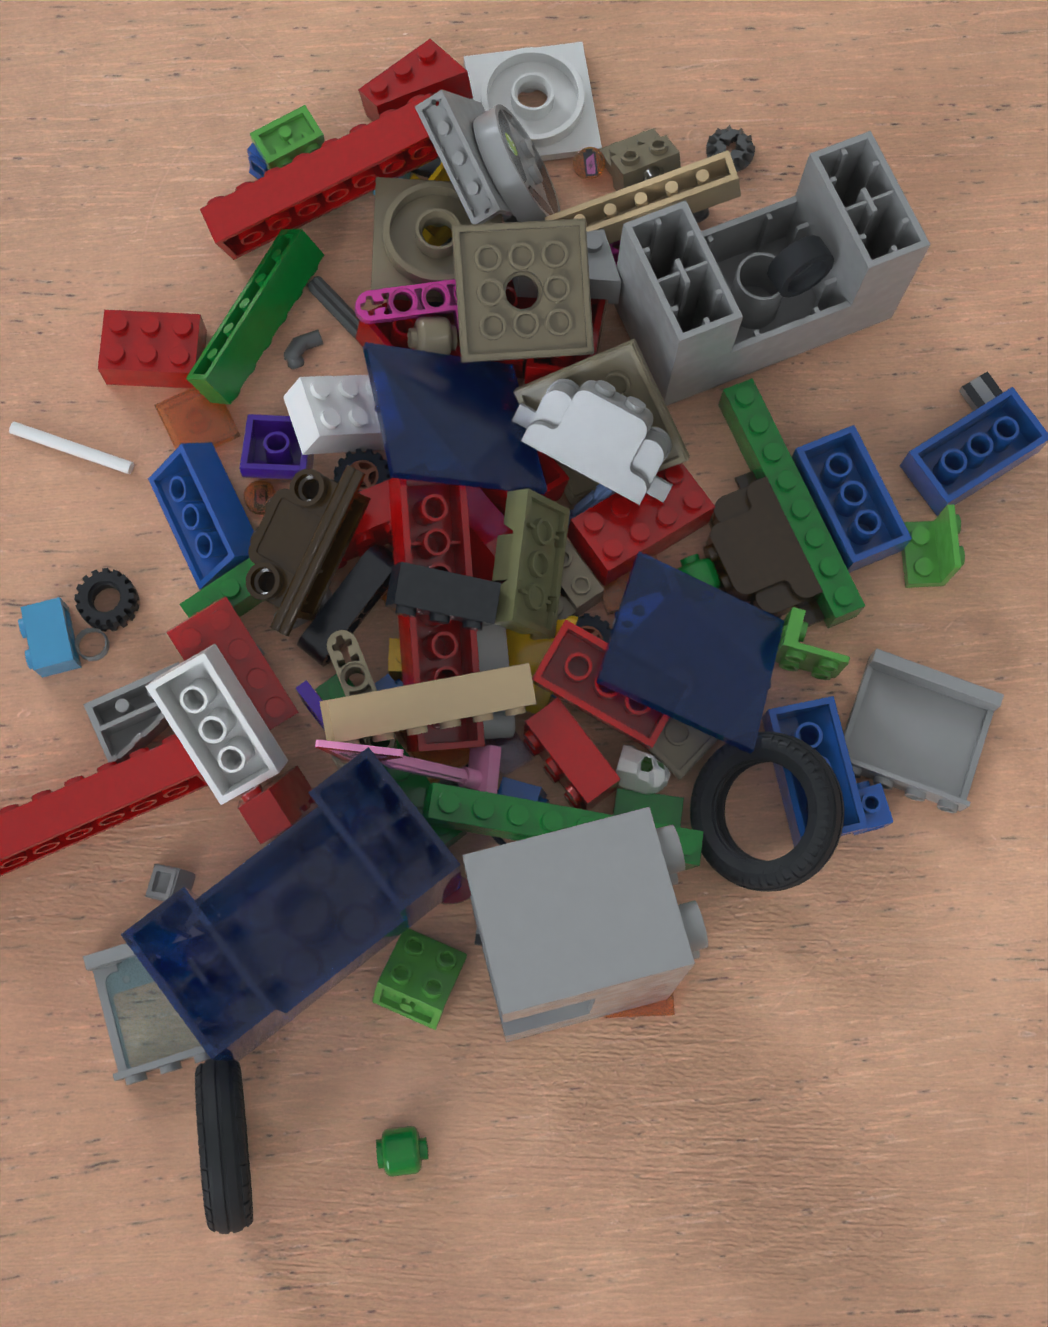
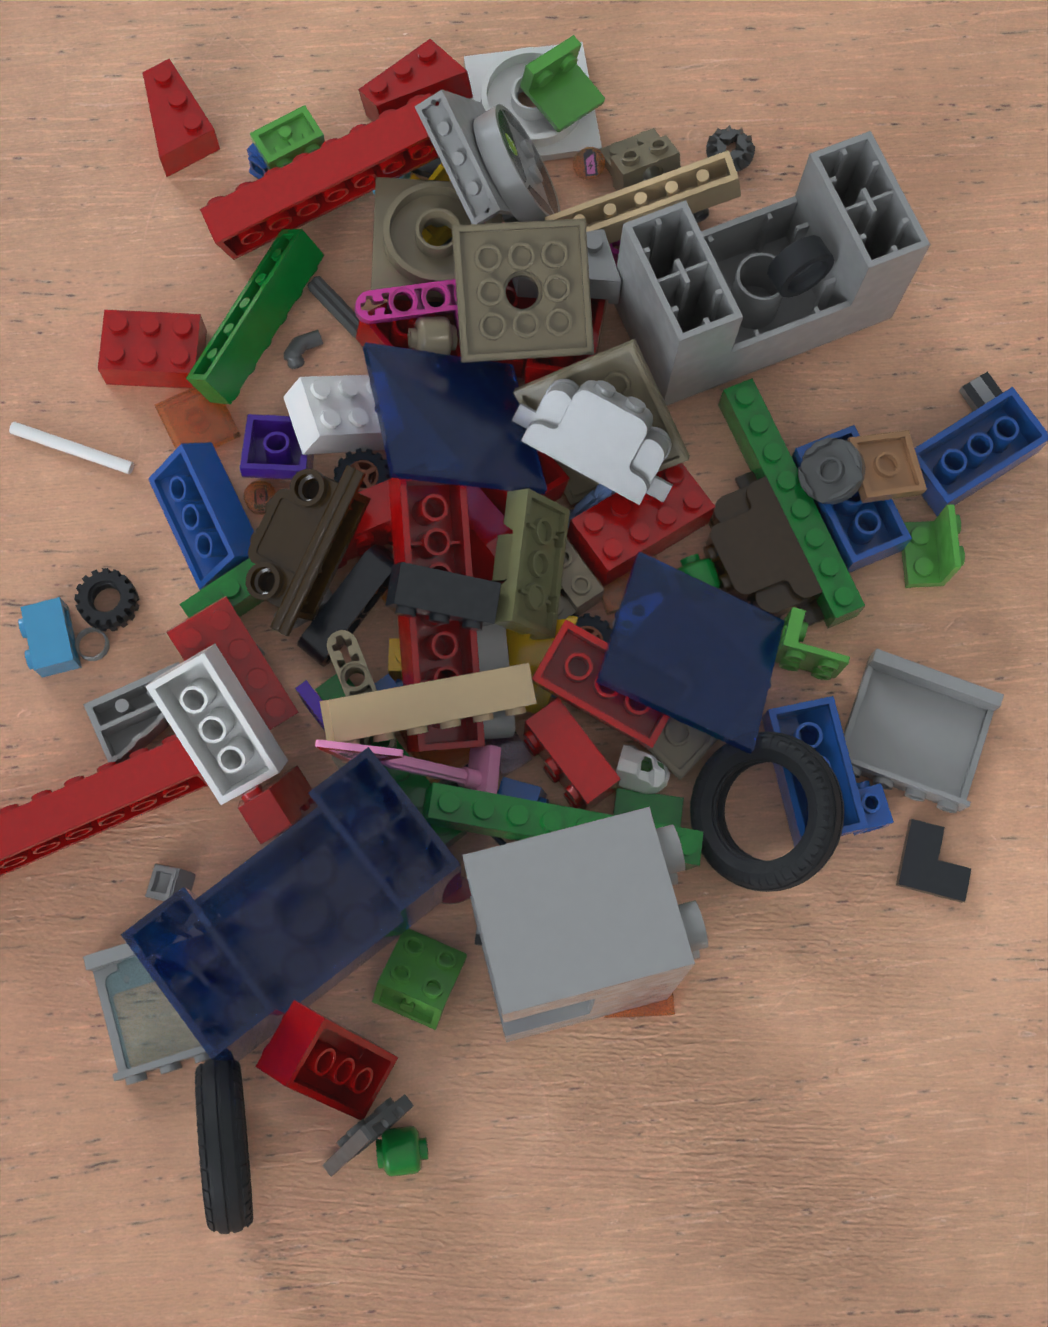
(178, 121): none -> red wedge
(326, 1061): none -> red brick
(367, 1131): none -> dark grey wing
(560, 85): none -> bright green bracket
(831, 471): none -> dark grey tile
(890, 465): none -> medium nougat plate
(923, 871): none -> black tile

